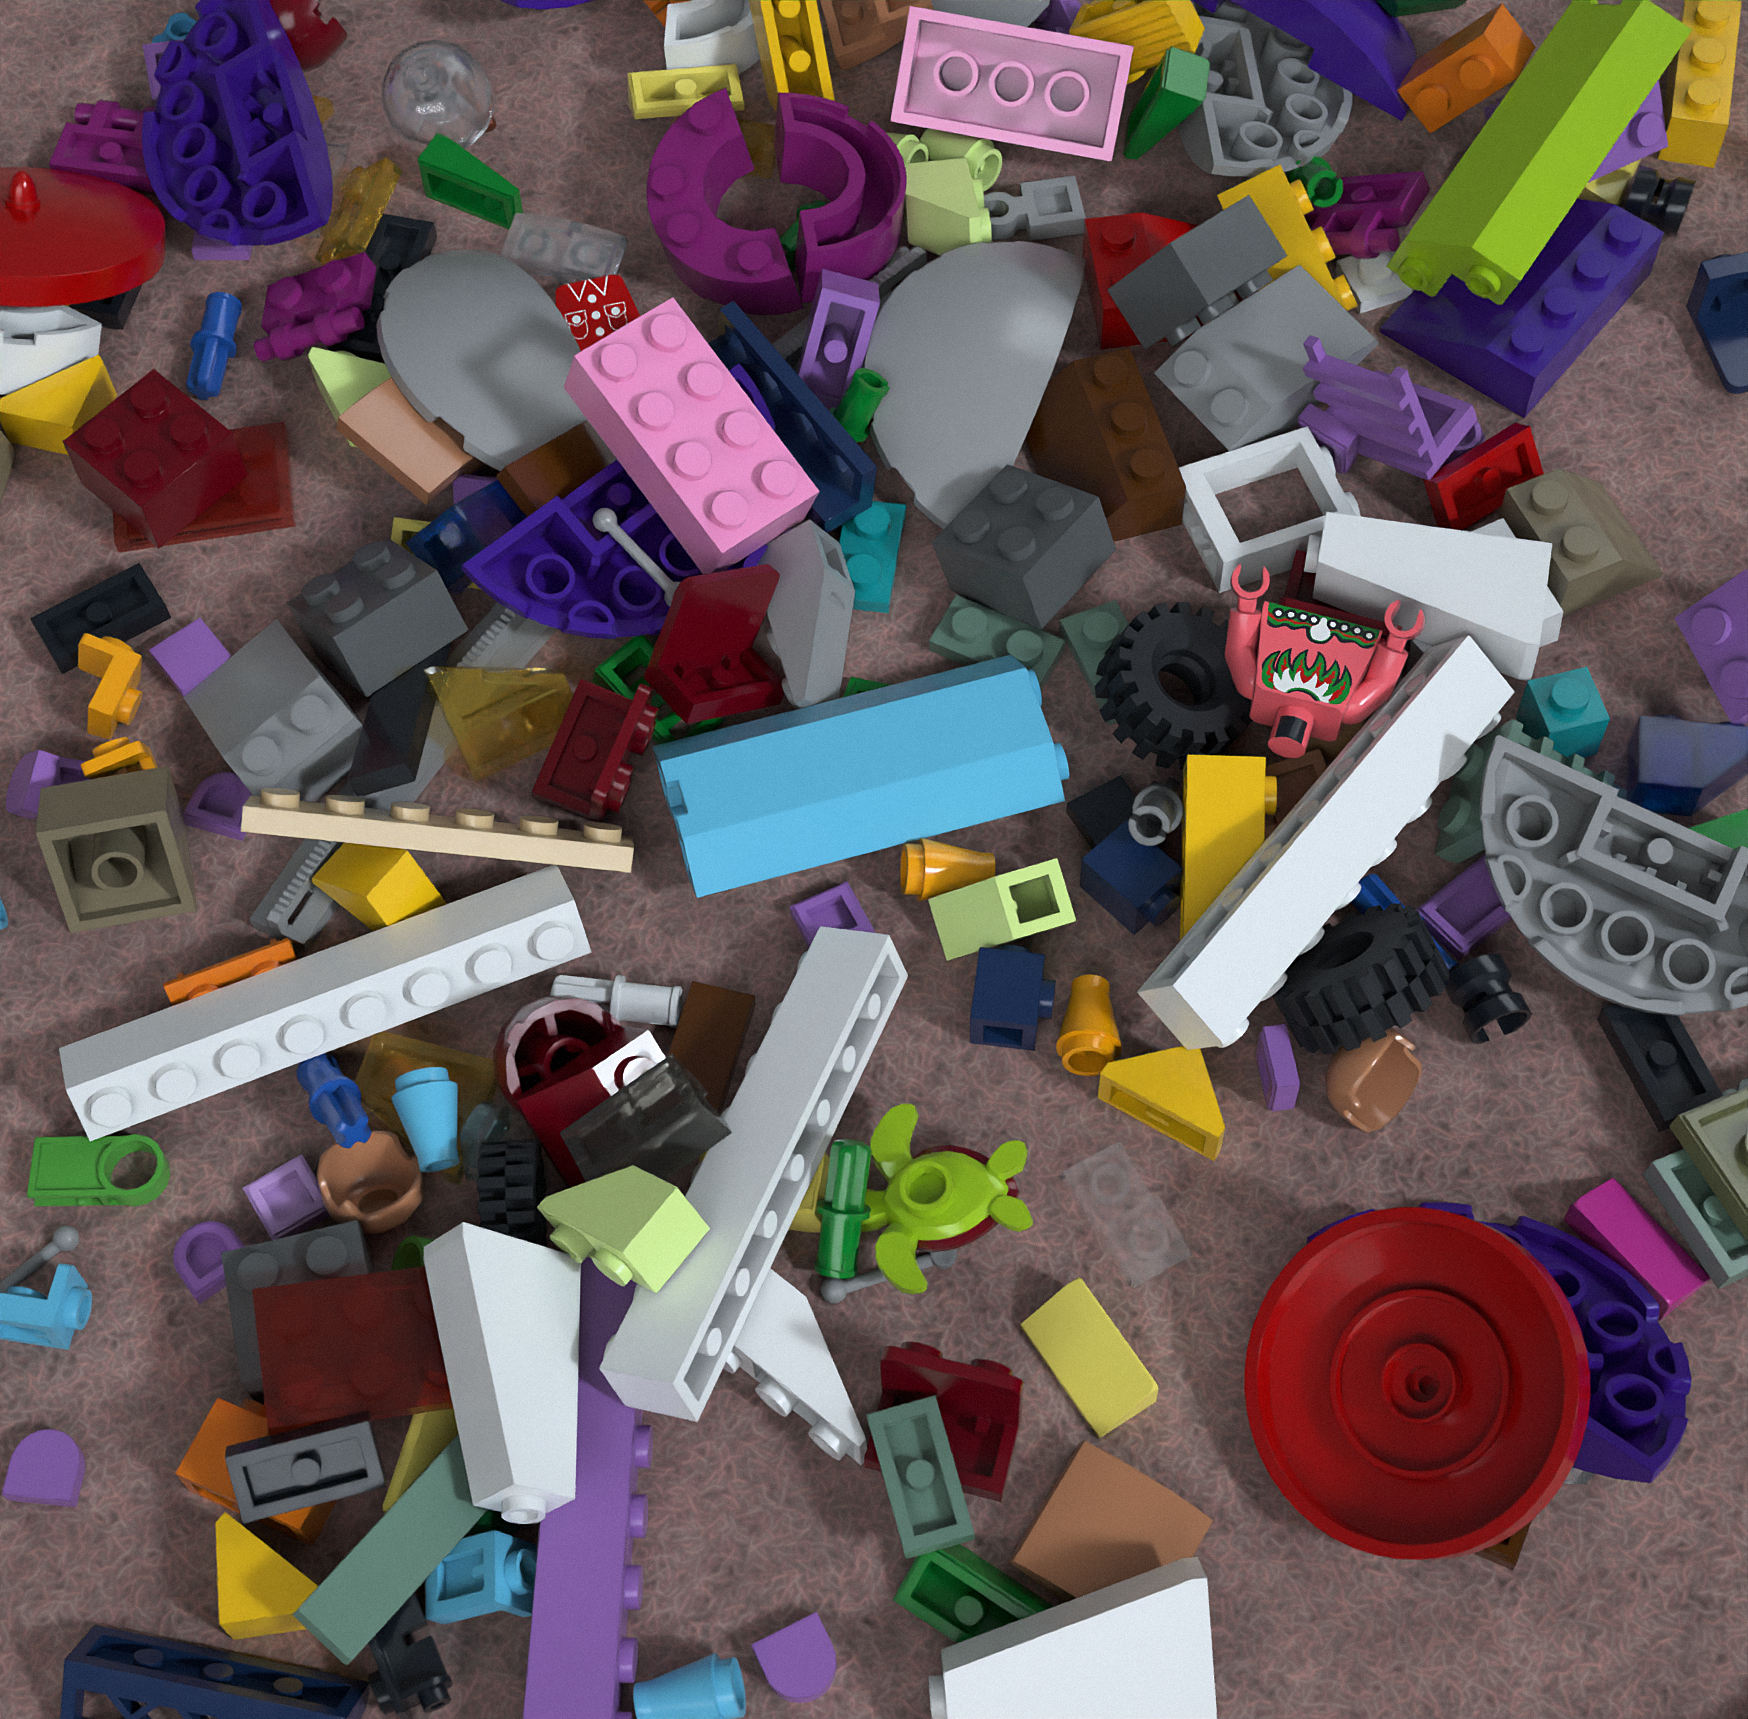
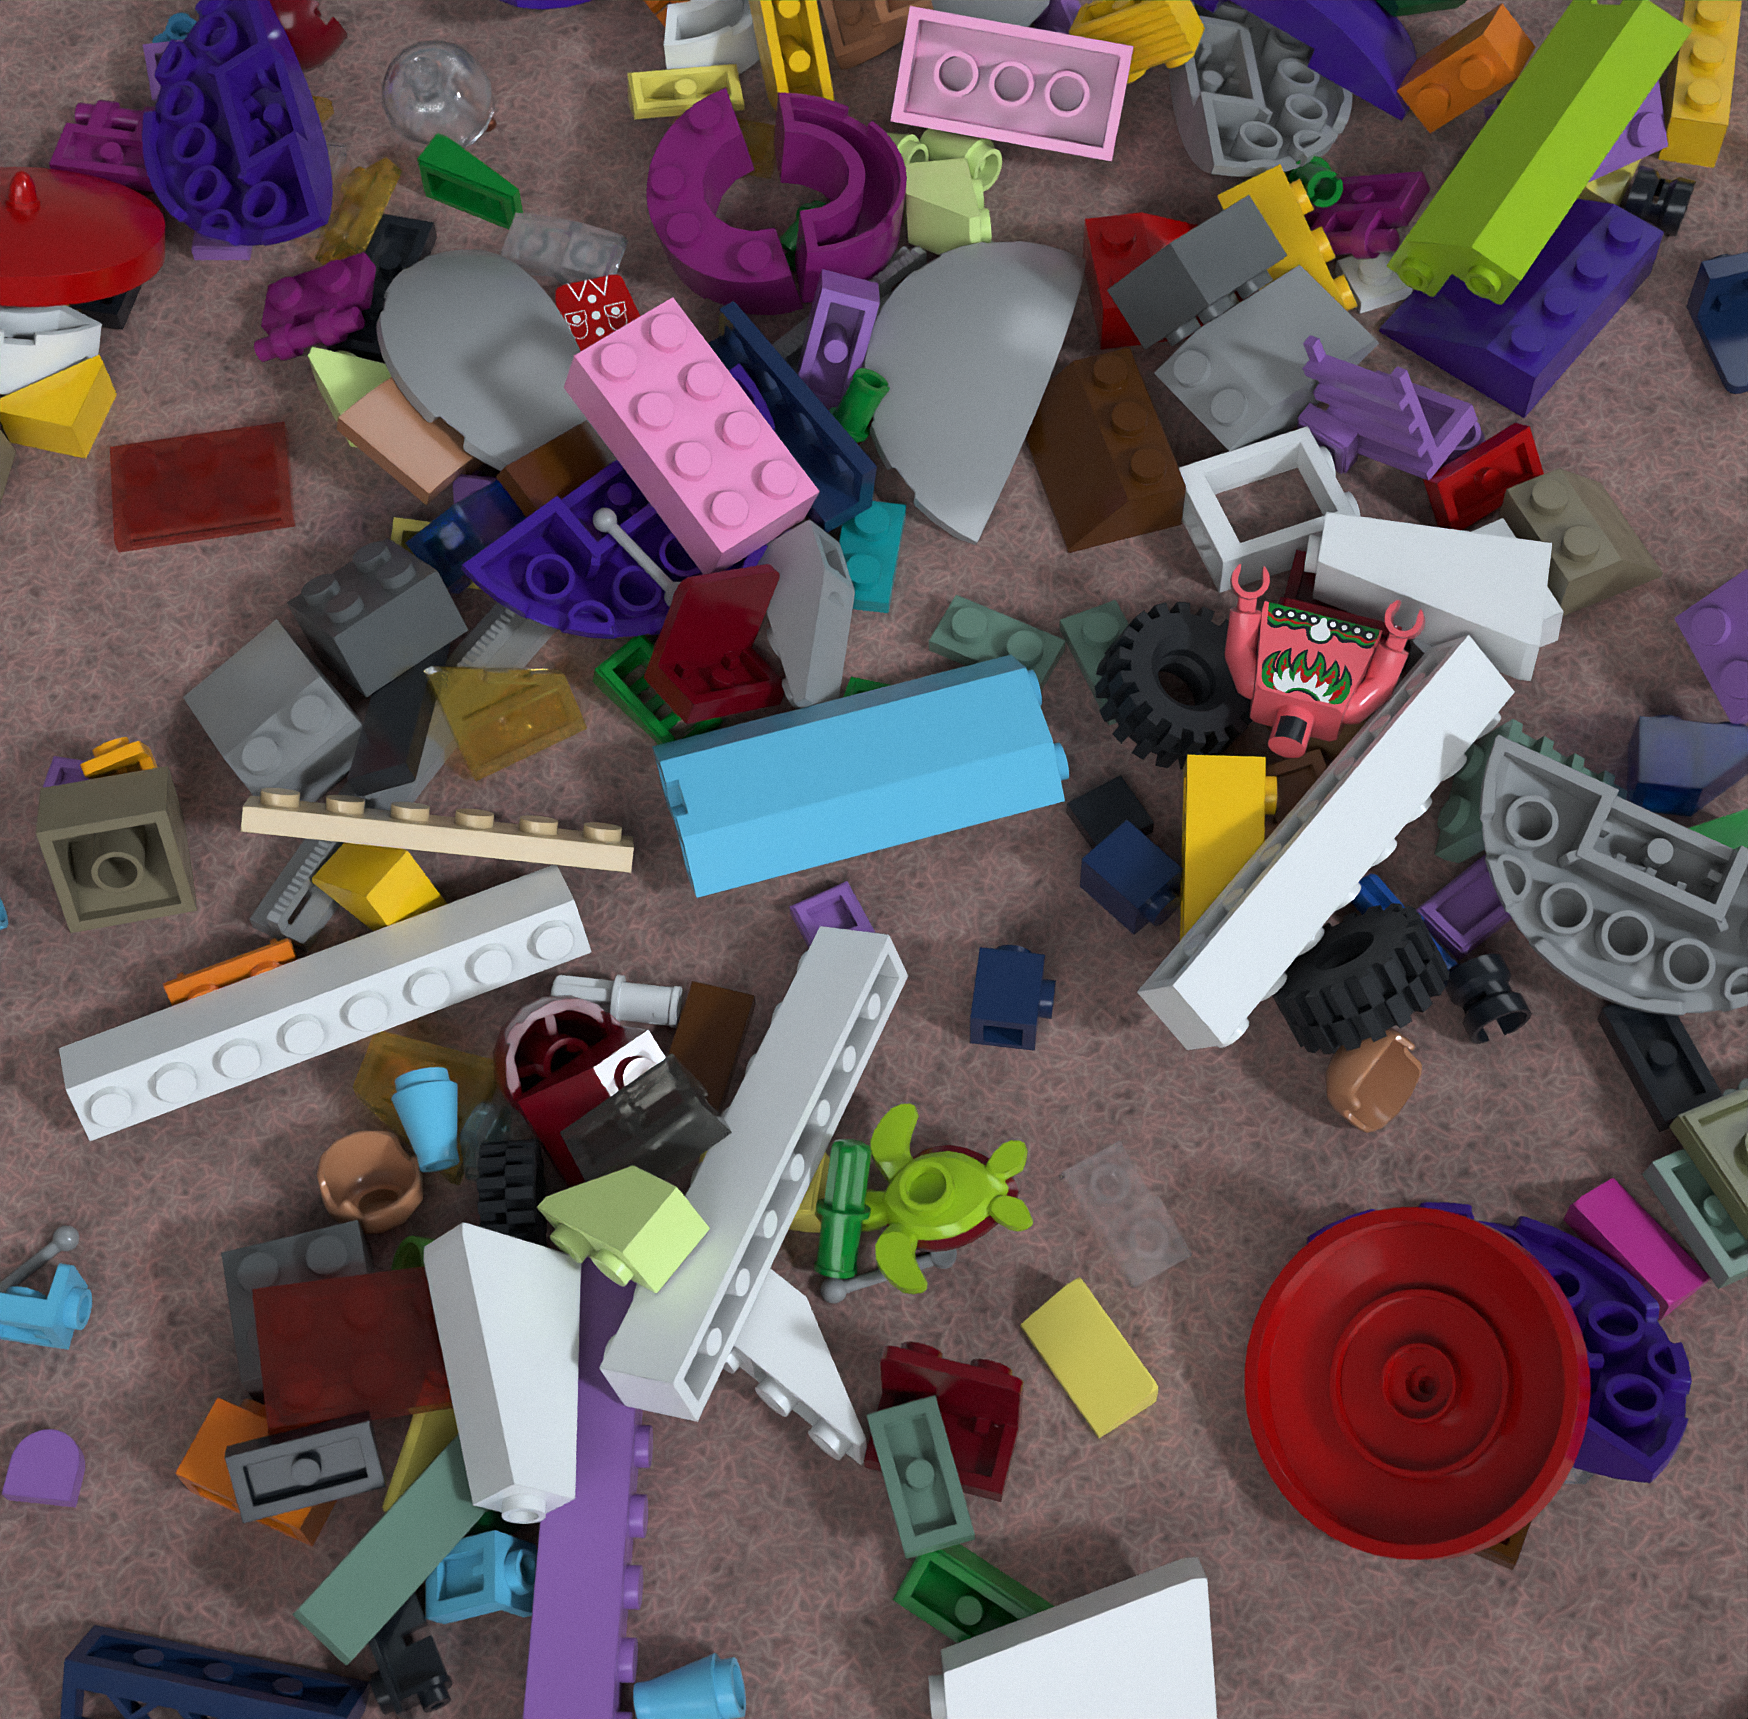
(31, 774): medium lavender tile -> none
(80, 1171): bright green piece -> none
(113, 608): black plate -> none
(116, 695): light orange bracket -> none
(156, 458): dark red brick -> none
(189, 656): medium lavender tile -> none
(200, 1260): medium lavender tile -> none
(213, 345): blue axle -> none
(218, 805): medium lavender tile -> none
(255, 1584): yellow slope -> none
(287, 1199): lavender tile -> none
(334, 1100): blue axle -> none
(592, 749): dark red bracket -> none
(798, 1660): medium lavender tile -> none
(939, 868): light orange cone -> none
(1002, 909): yellowish green slope -> none
(1024, 545): dark grey brick -> none
(1044, 208): light grey plate -> none
(1089, 1028): light orange cone -> none
(1105, 1527): nougat slope -> none
(1156, 812): dark grey axle -> none
(1166, 101): green slope -> none
(1169, 1094): yellow slope -> none
(1277, 1068): medium lavender tile -> none
(1566, 711): teal brick -> none

